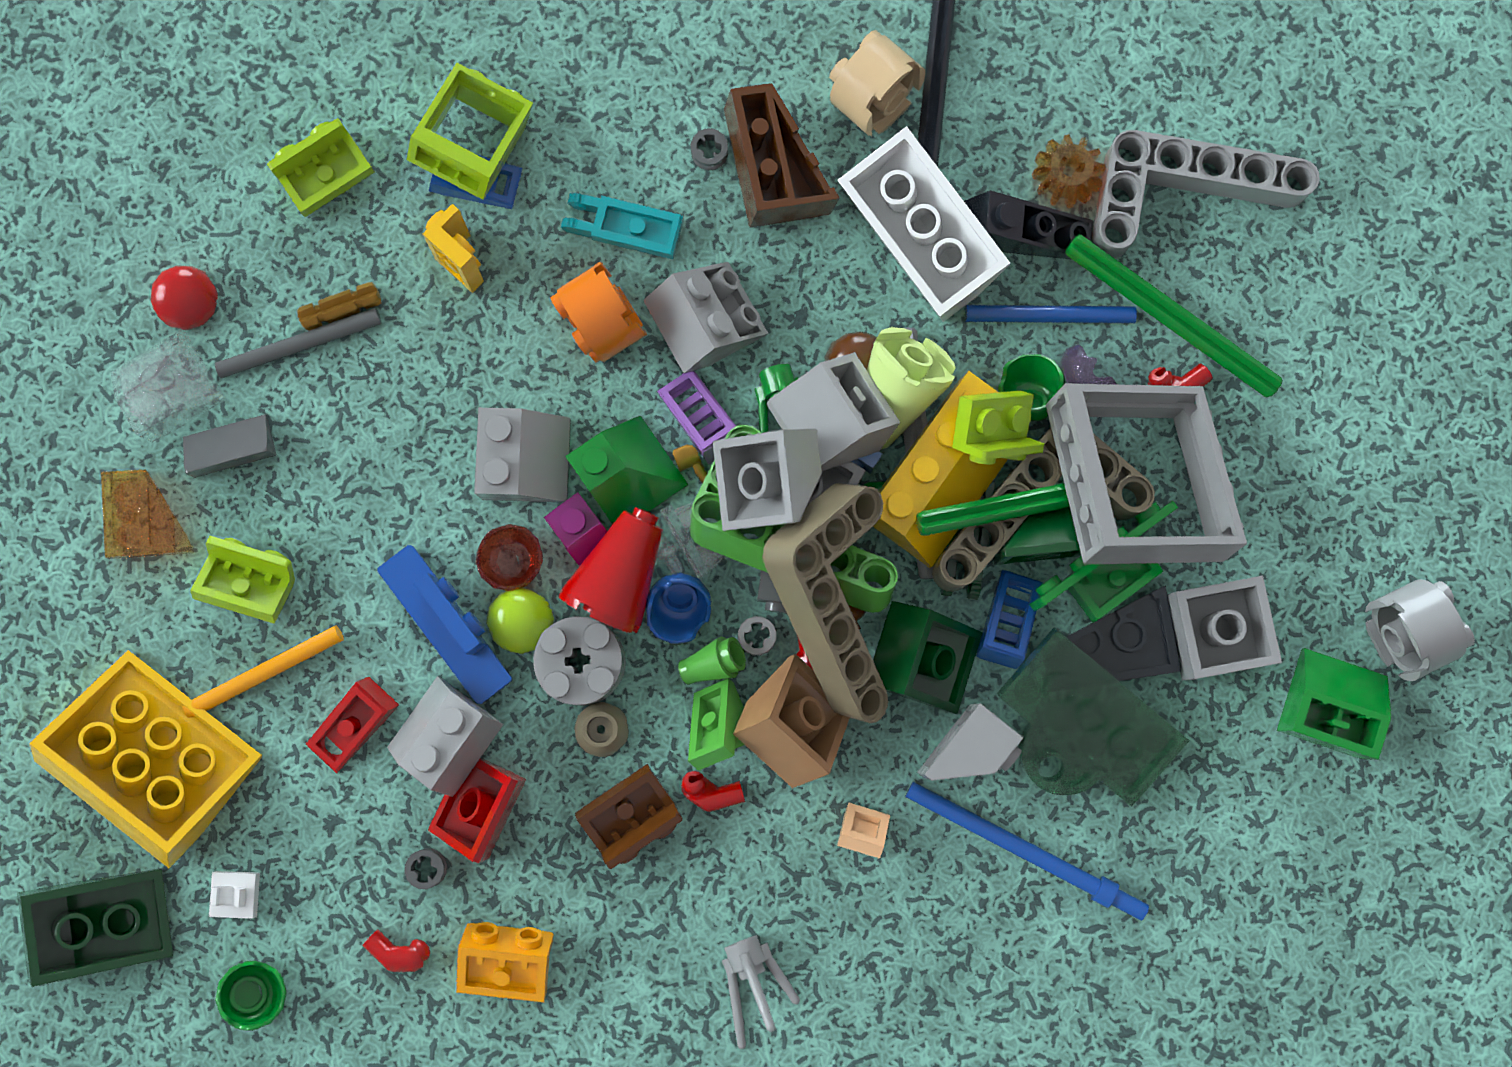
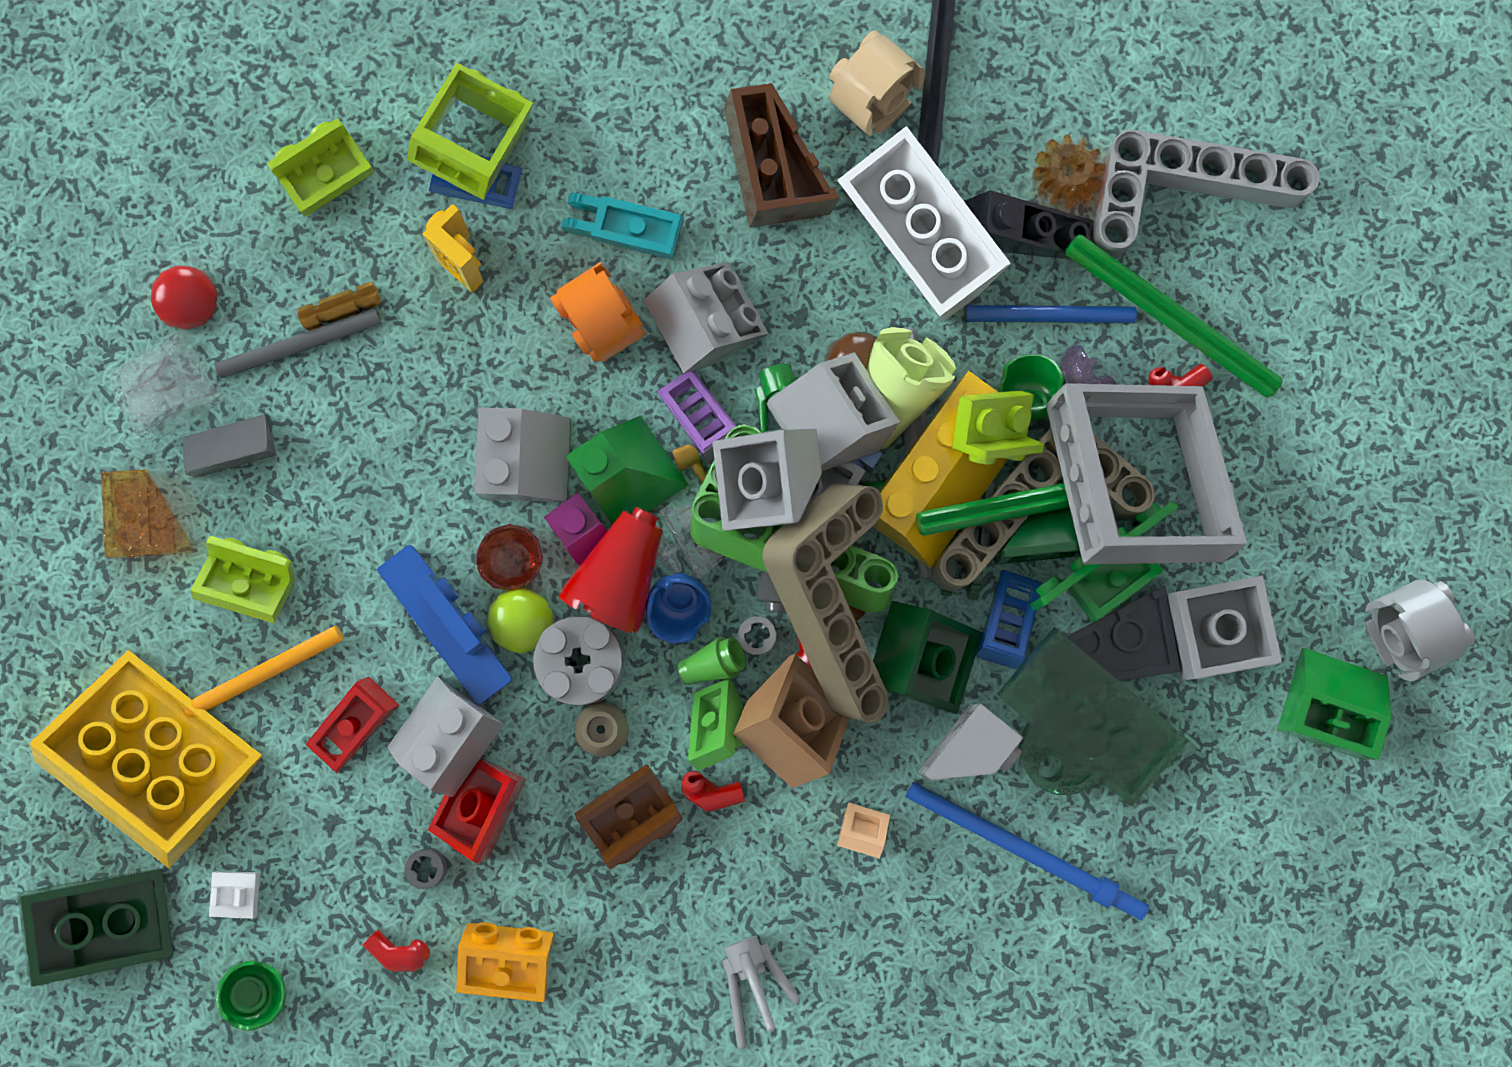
(720, 144): dark grey bush -> none

